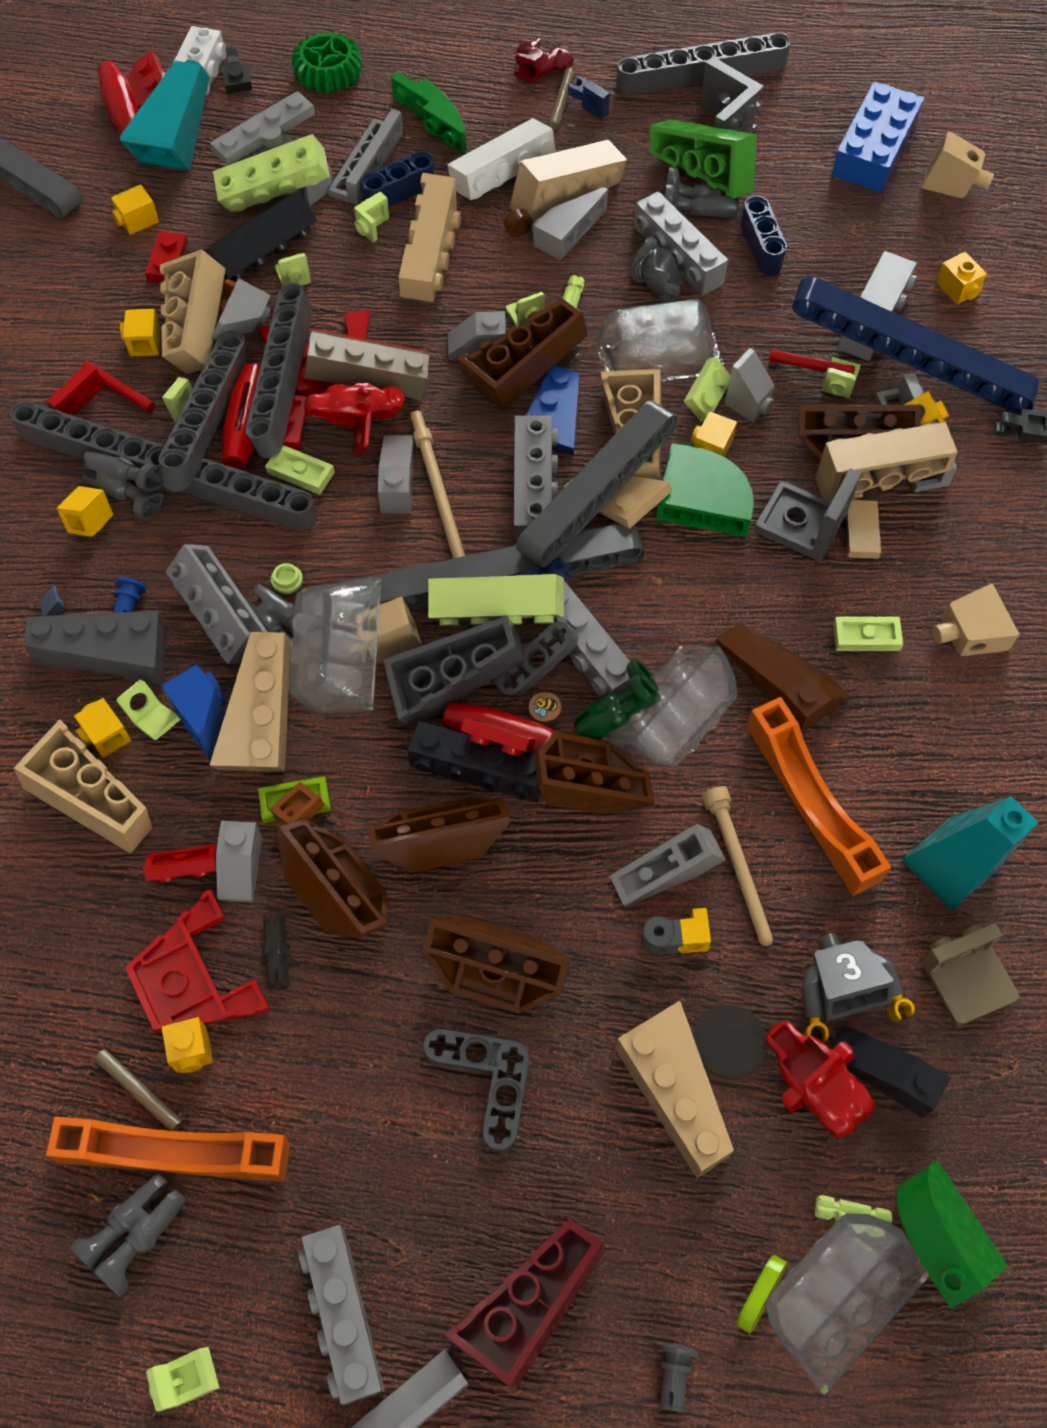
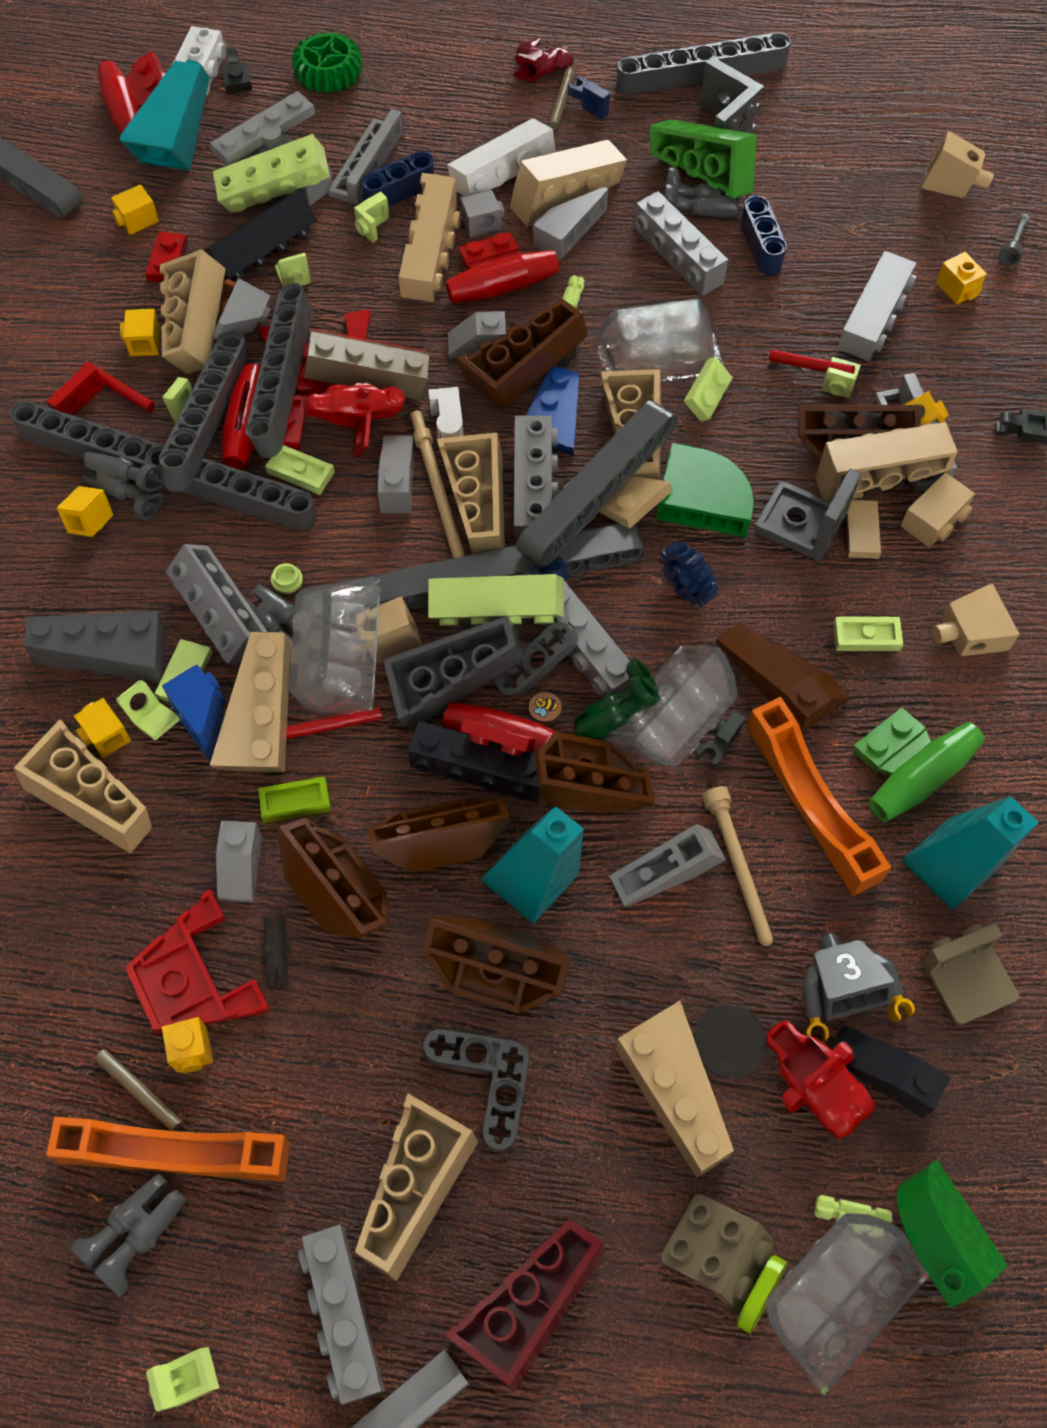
(51, 603): sand blue piece -> none
(128, 594): blue pin -> none
(181, 862): red plate -> none
(185, 656): none -> yellowish green tile
(296, 805): dark orange bracket -> none
(332, 723): none -> red bar
(413, 1184): none -> tan wedge
(435, 108): green slope -> none
(447, 405): none -> white leg
(477, 485): none -> tan wedge
(481, 213): none -> light grey brick
(498, 268): none -> red plate
(517, 222): reddish brown tile -> none
(525, 308): yellowish green bracket -> none
(538, 865): none -> teal slope
(658, 270): dark grey hair -> none
(675, 1375): dark grey pin -> none
(678, 935): leg -> none
(689, 573): none -> dark blue gear
(715, 434): yellow brick -> none
(719, 1249): none -> dark tan bracket
(725, 735): none -> pearl dark grey plate
(750, 387): light grey slope -> none
(877, 136): brick -> none
(913, 761): none -> bright green plate
(915, 345): dark blue beam -> none
(937, 510): none -> tan piece
(1012, 250): none -> dark grey hinge

